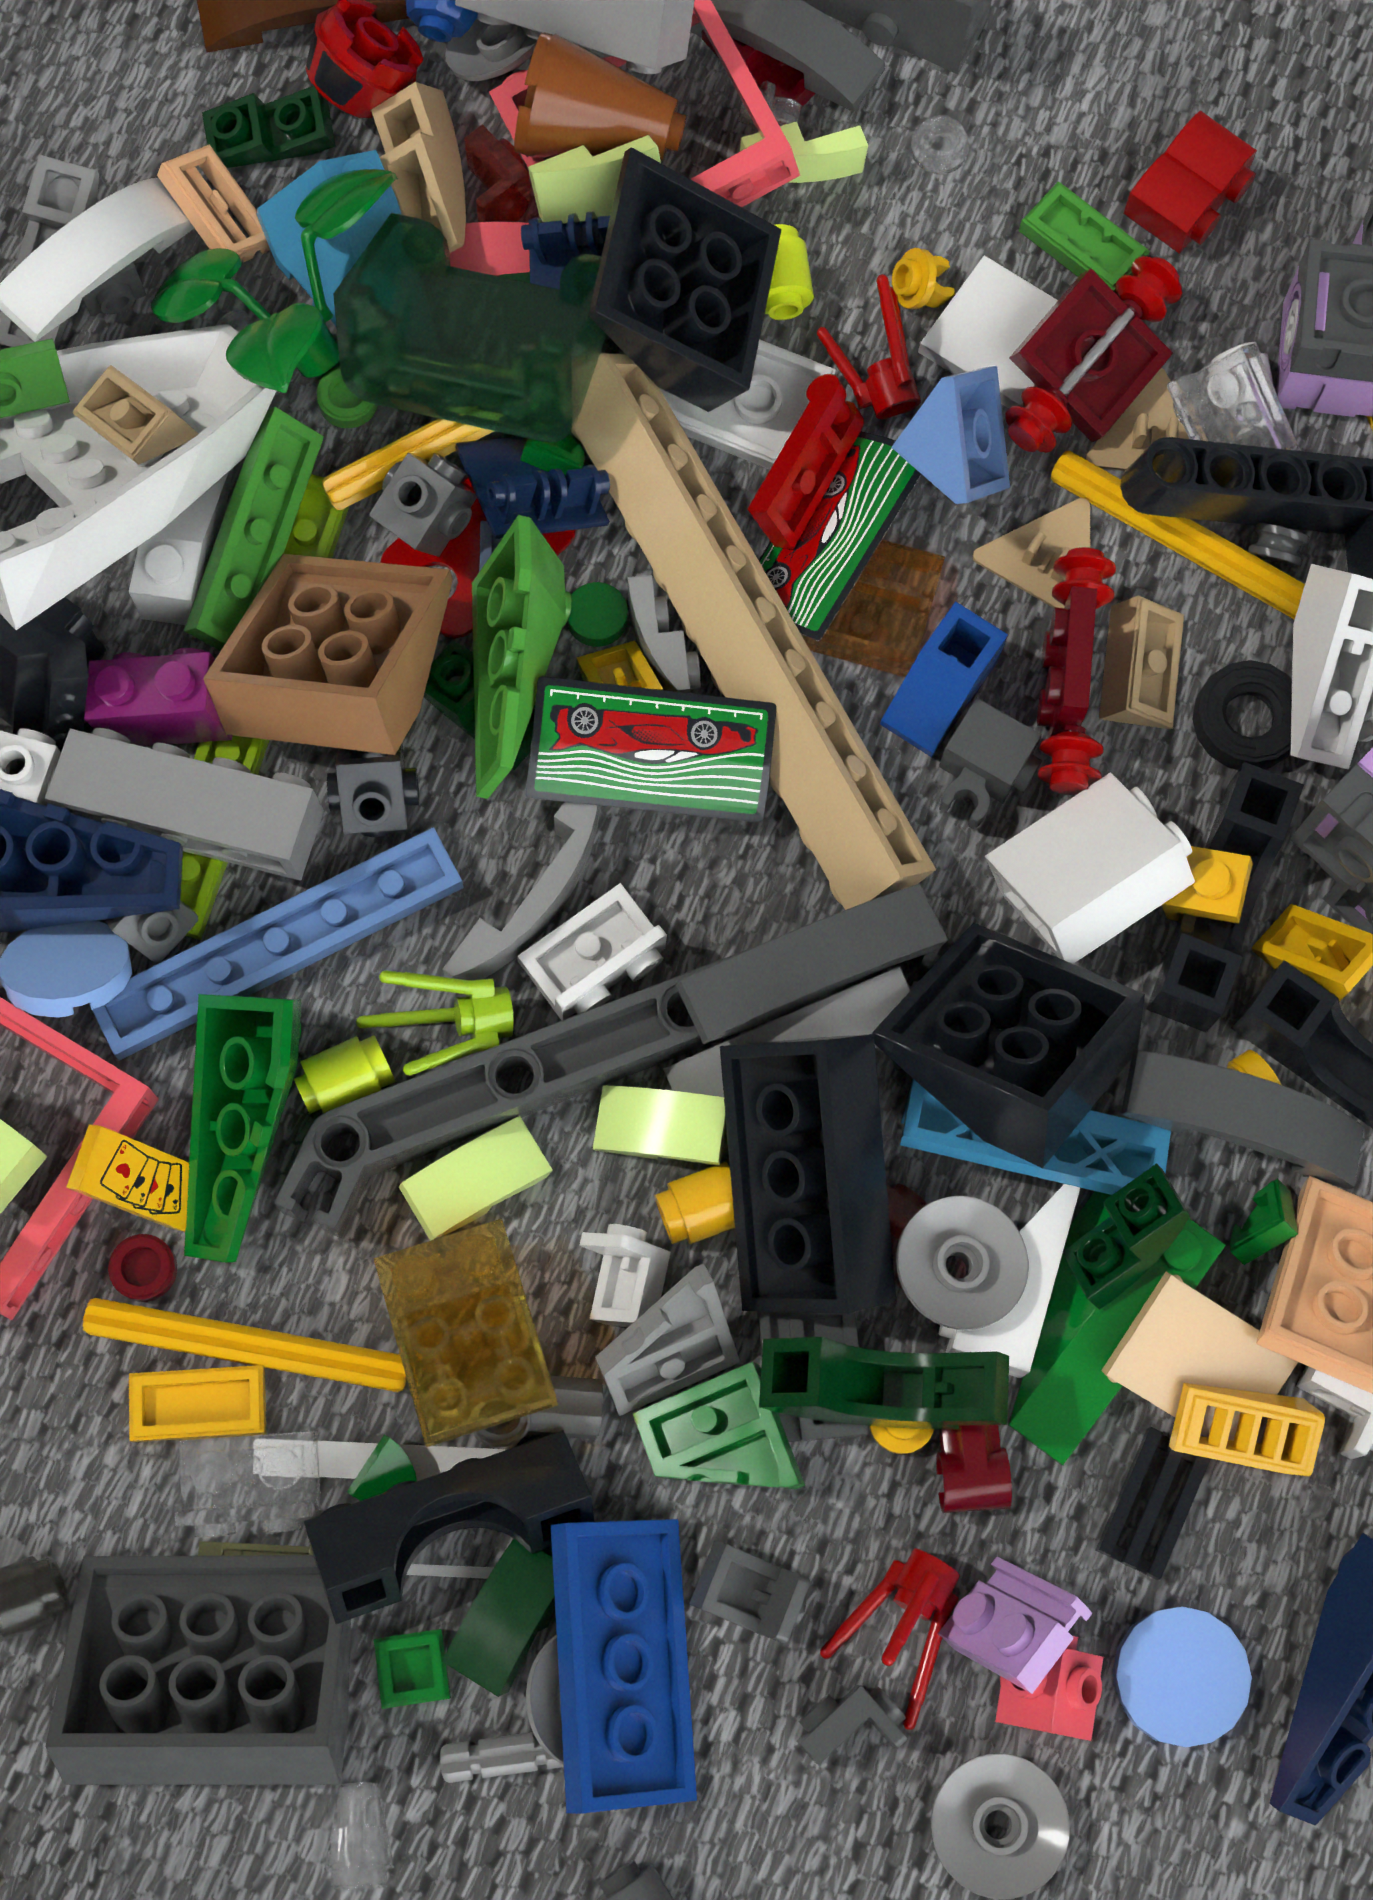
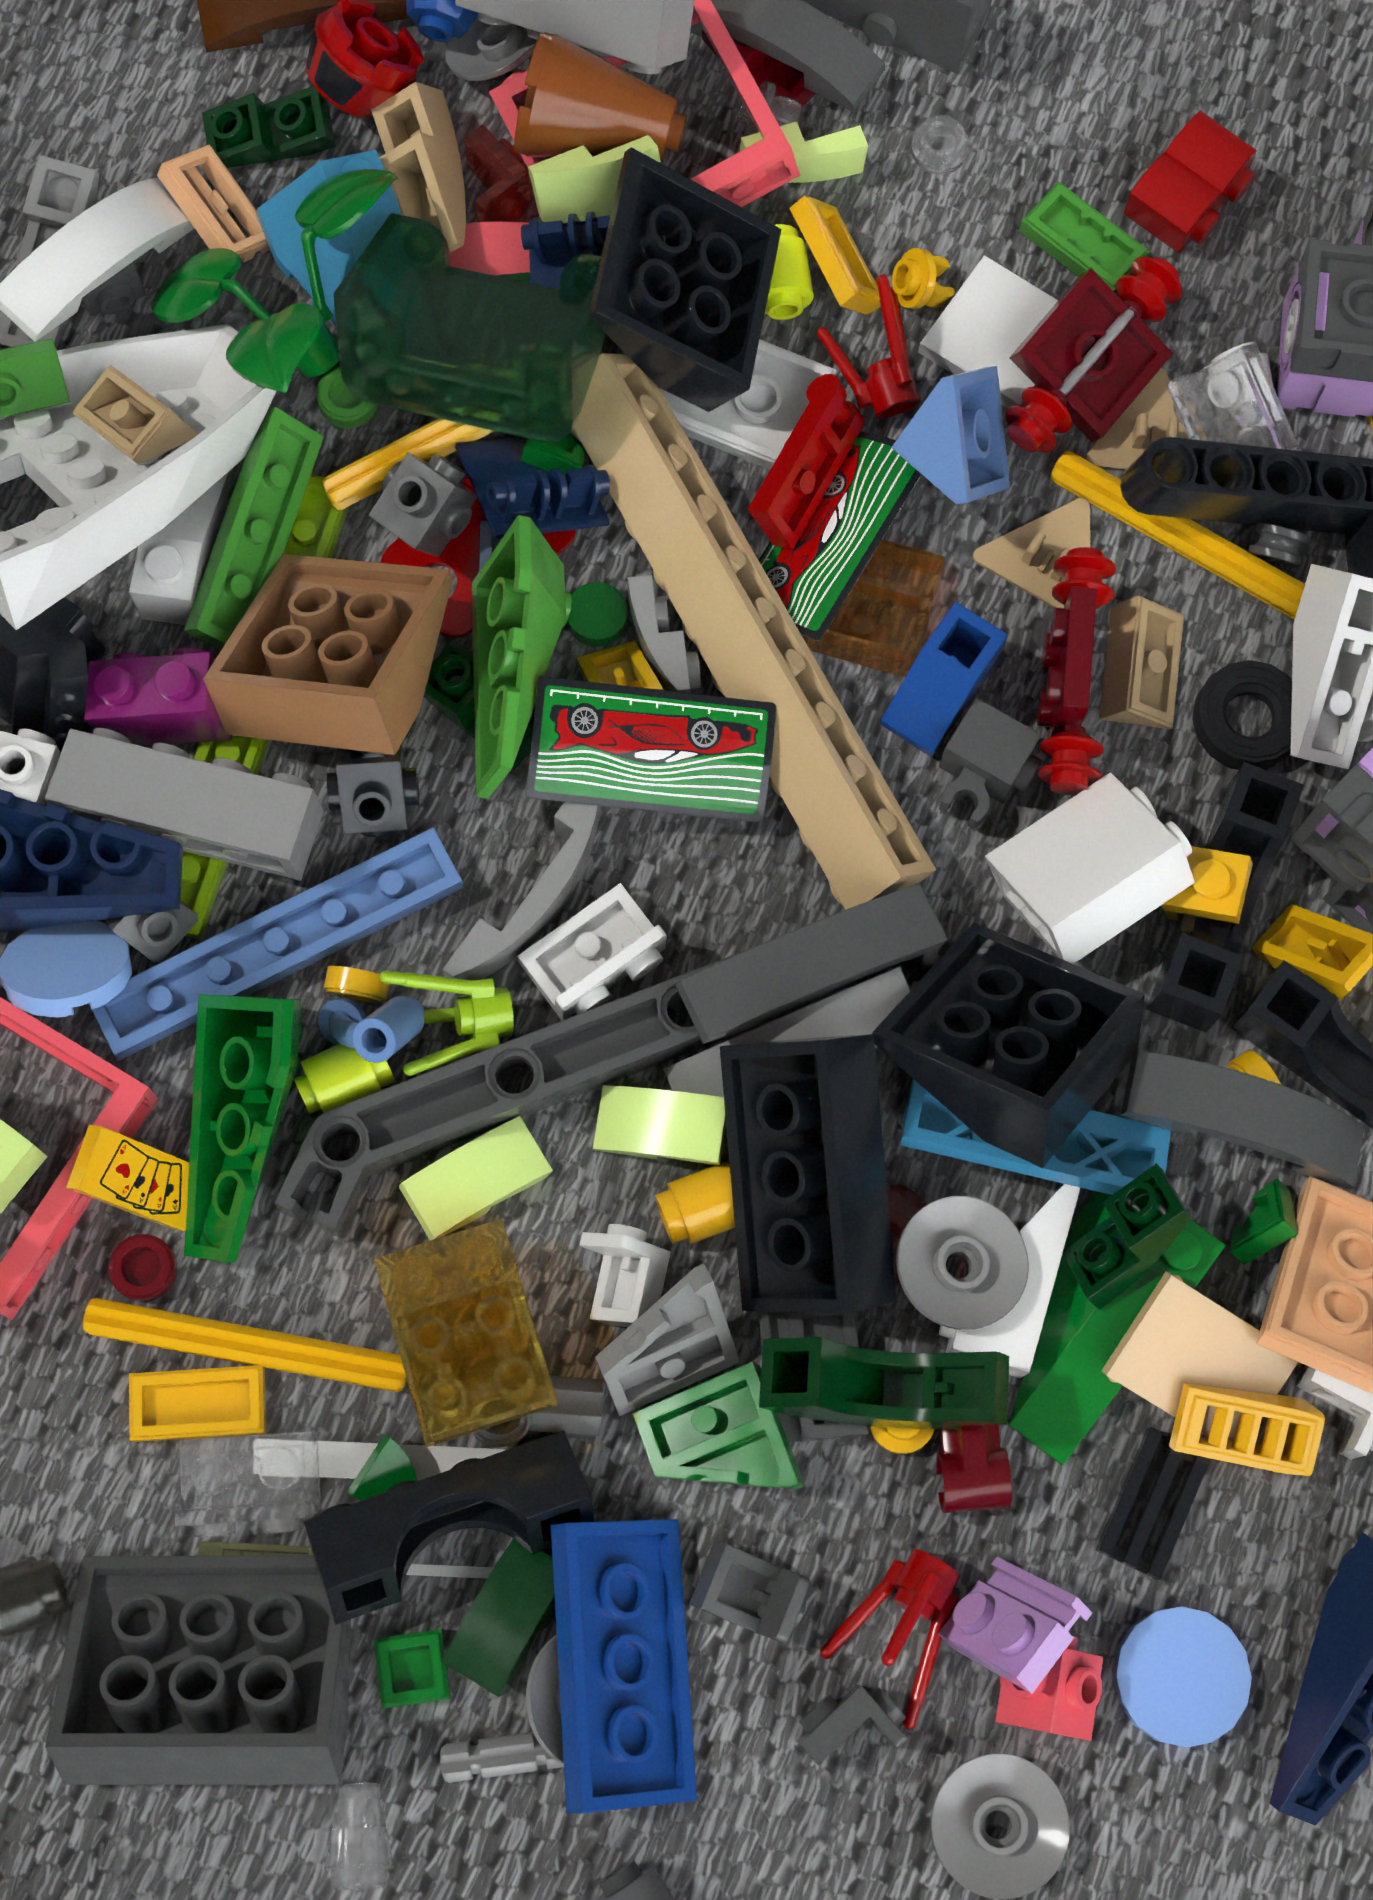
(355, 984): none -> yellow tile
(376, 1035): none -> medium blue plant
(836, 255): none -> yellow tile

